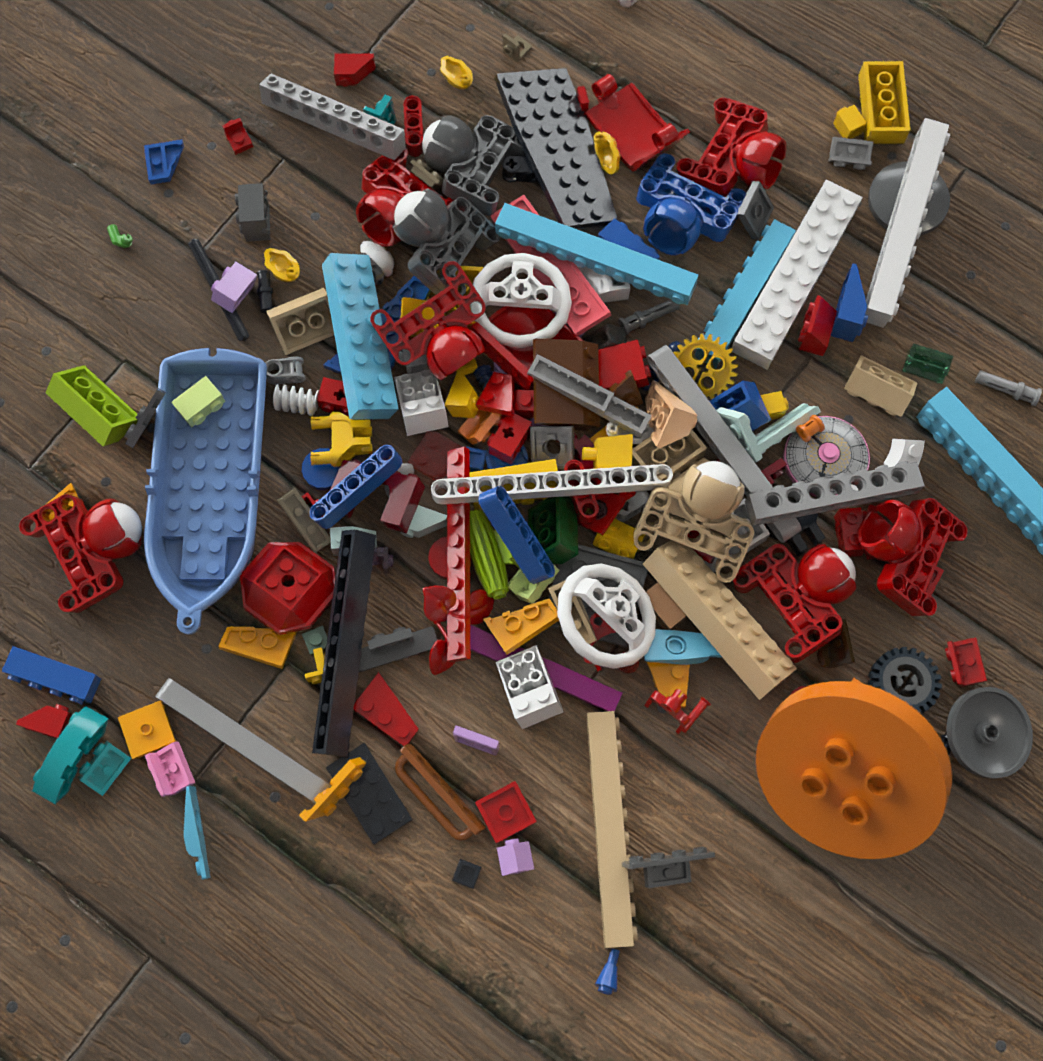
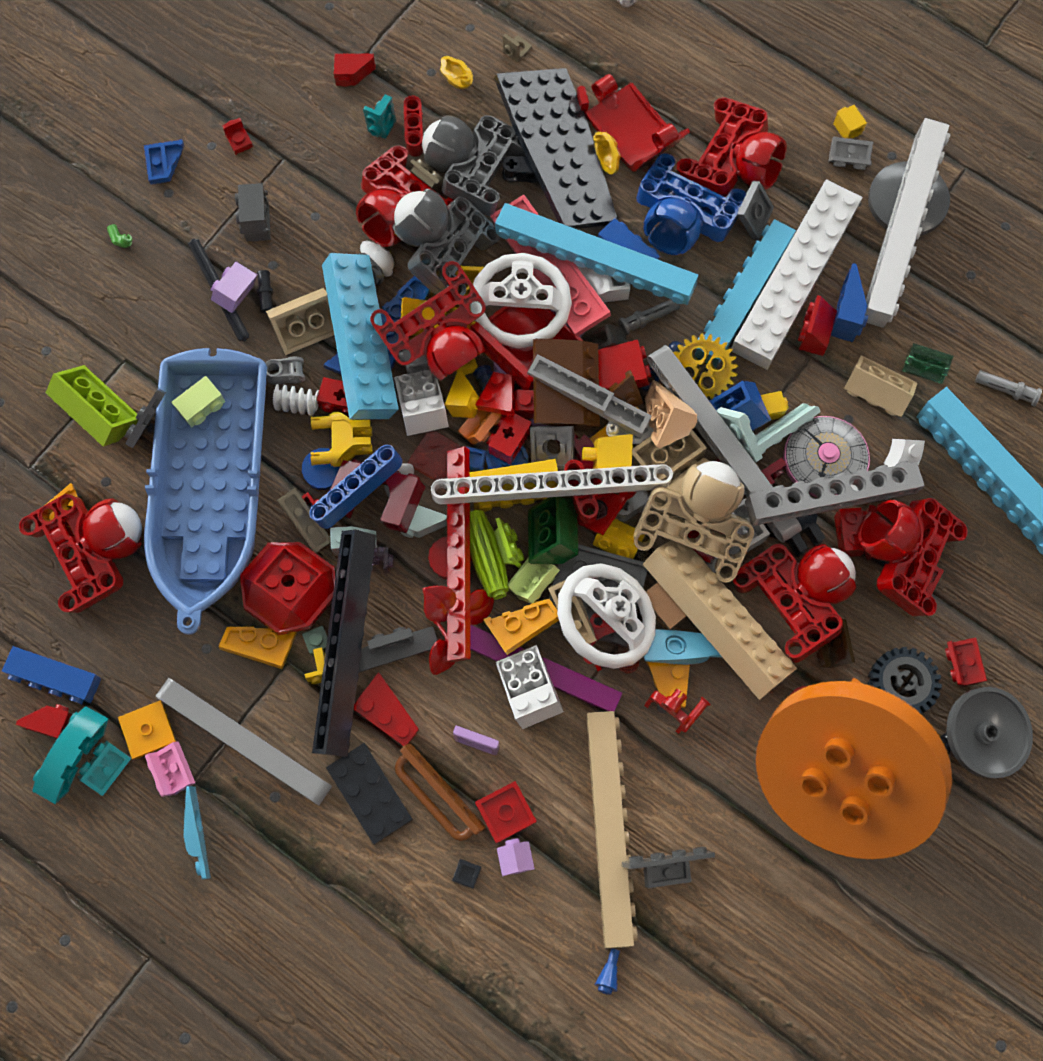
(281, 265): yellow arm -> none
(332, 116): light grey brick -> none
(339, 788): light orange wing -> none
(516, 534): blue beam -> none
(810, 428): orange bush -> none
(884, 102): yellow brick -> none

